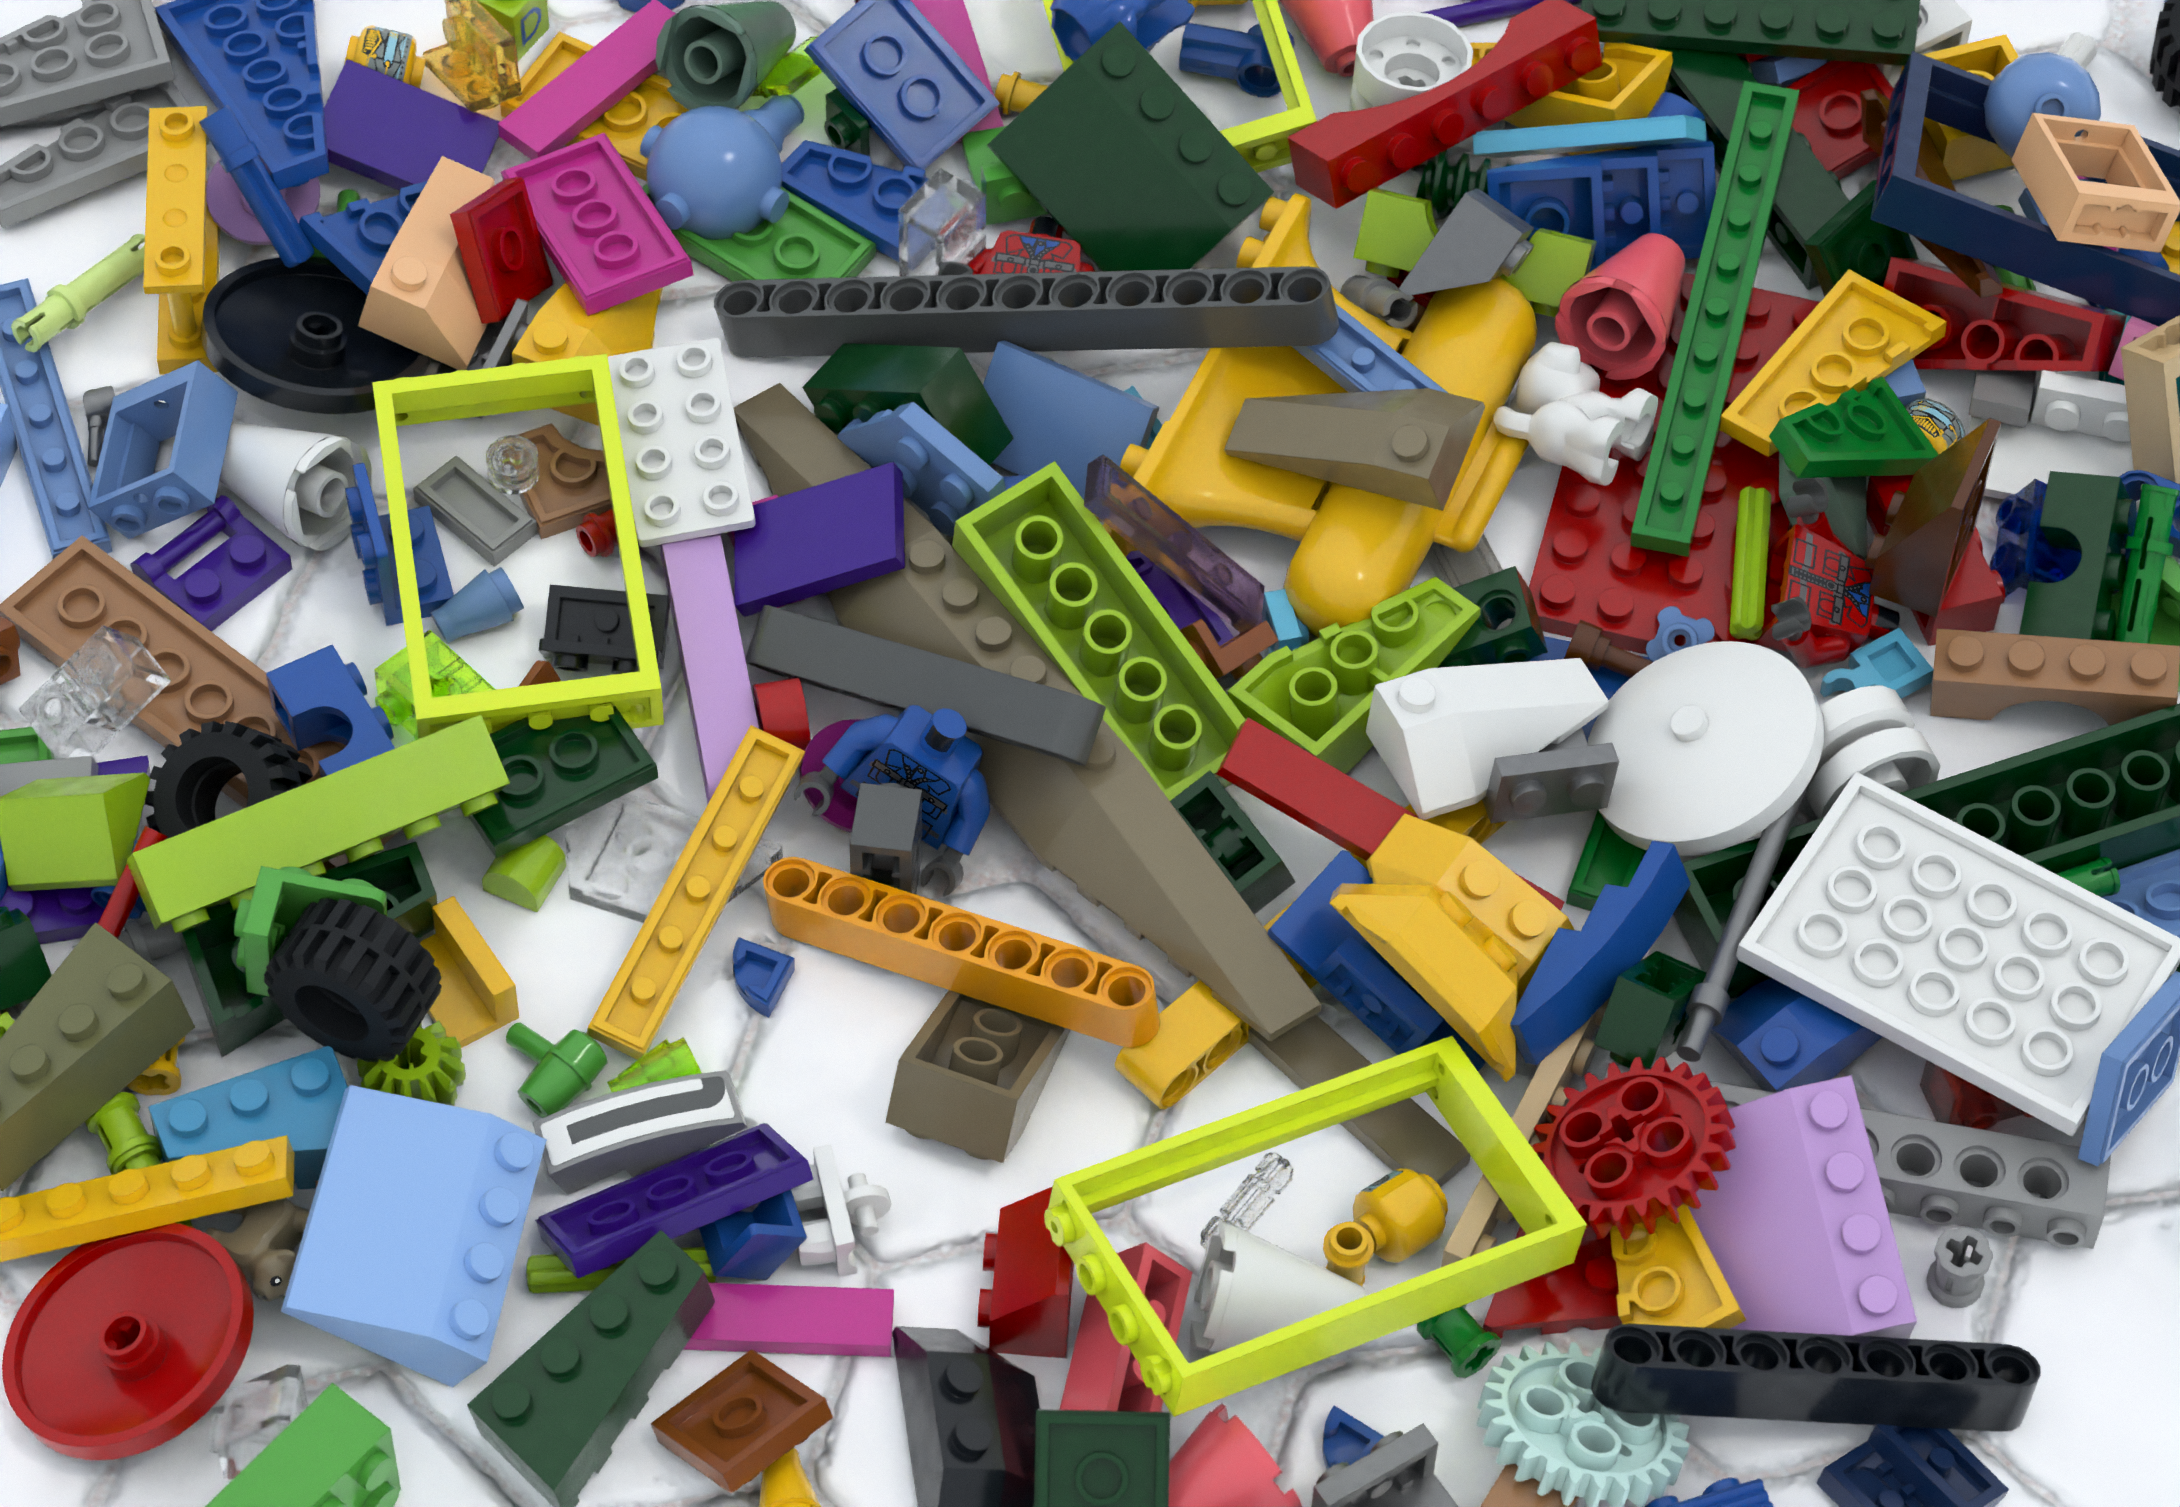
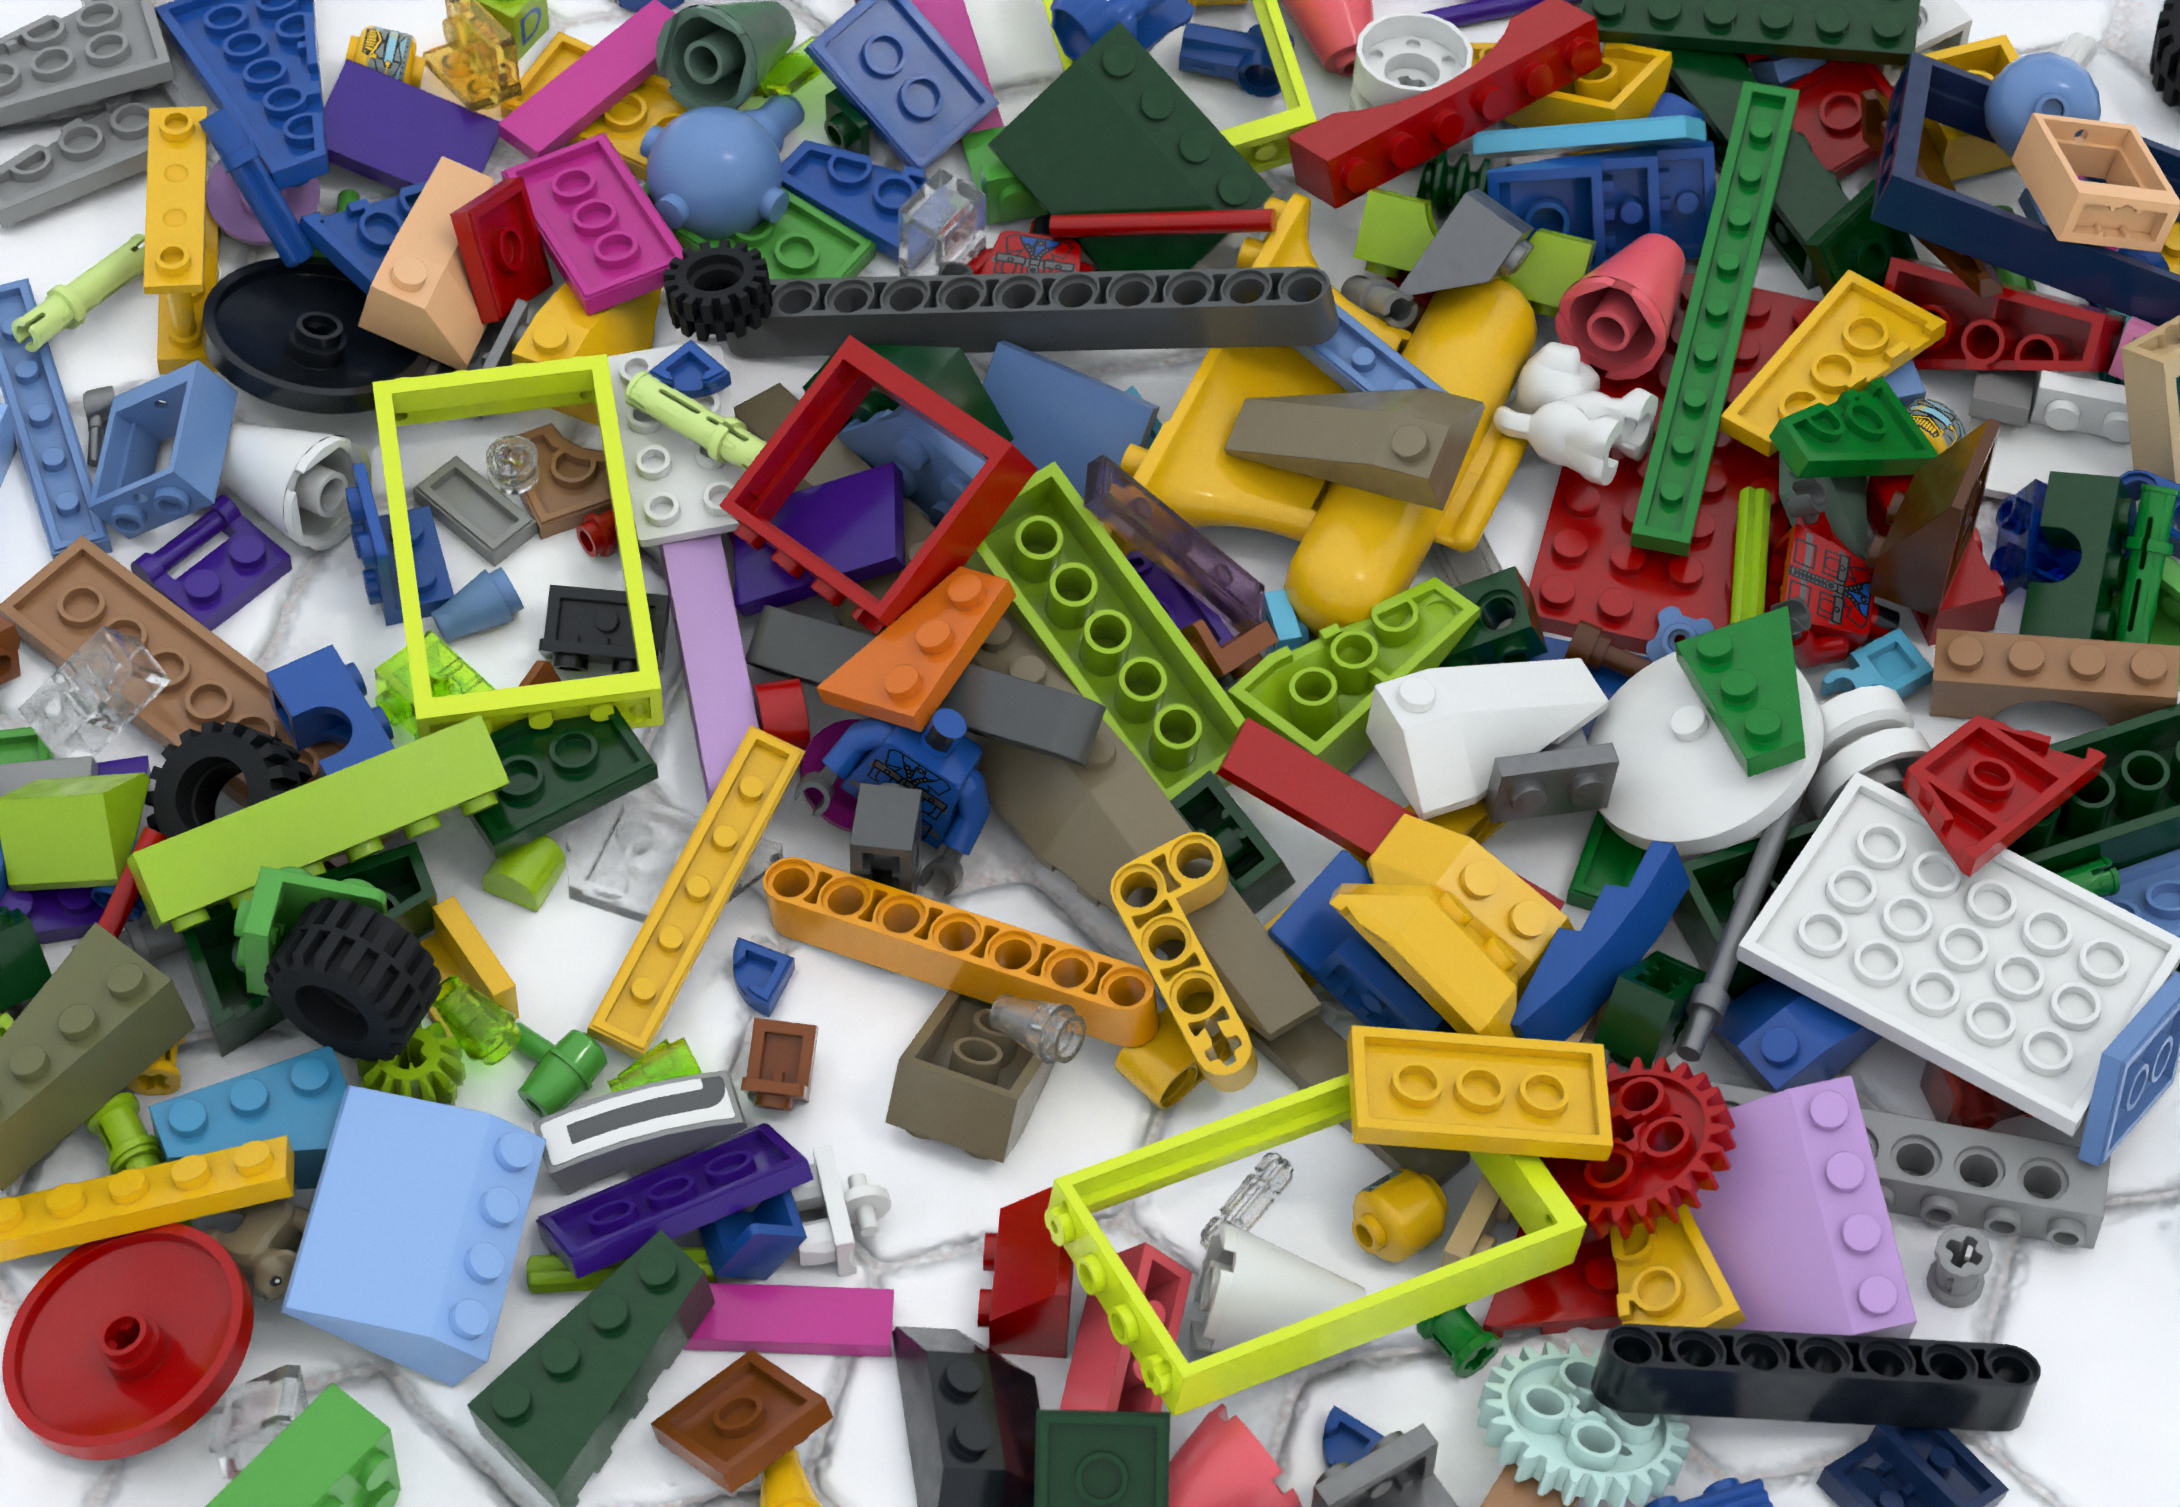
(477, 1022): none -> clear neon green cone
(692, 372): none -> blue tile
(718, 290): none -> black tyre
(721, 436): none -> yellowish green pin
(780, 1063): none -> dark orange bracket
(807, 435): none -> red window
(922, 653): none -> orange wing
(1016, 93): yellow pin -> none
(1042, 1027): none -> clear cone
(1163, 223): none -> red bar
(1191, 970): none -> yellow beam
(1348, 1250): yellow pin -> none
(1479, 1093): none -> yellow plate
(1750, 688): none -> green wing
(1992, 787): none -> red wing

